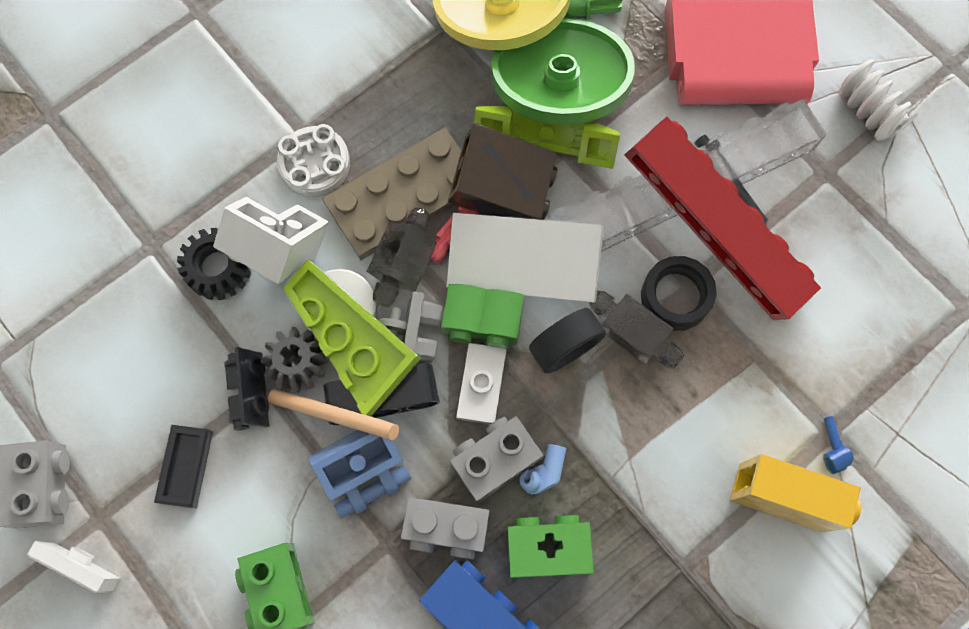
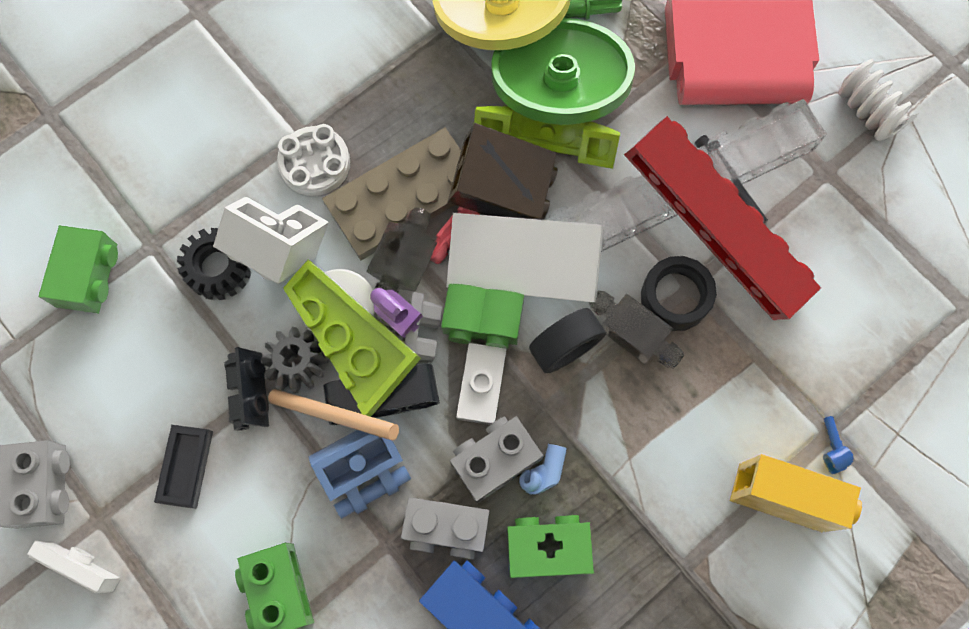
(79, 269): none -> bright green brick
(395, 311): none -> medium lavender piece

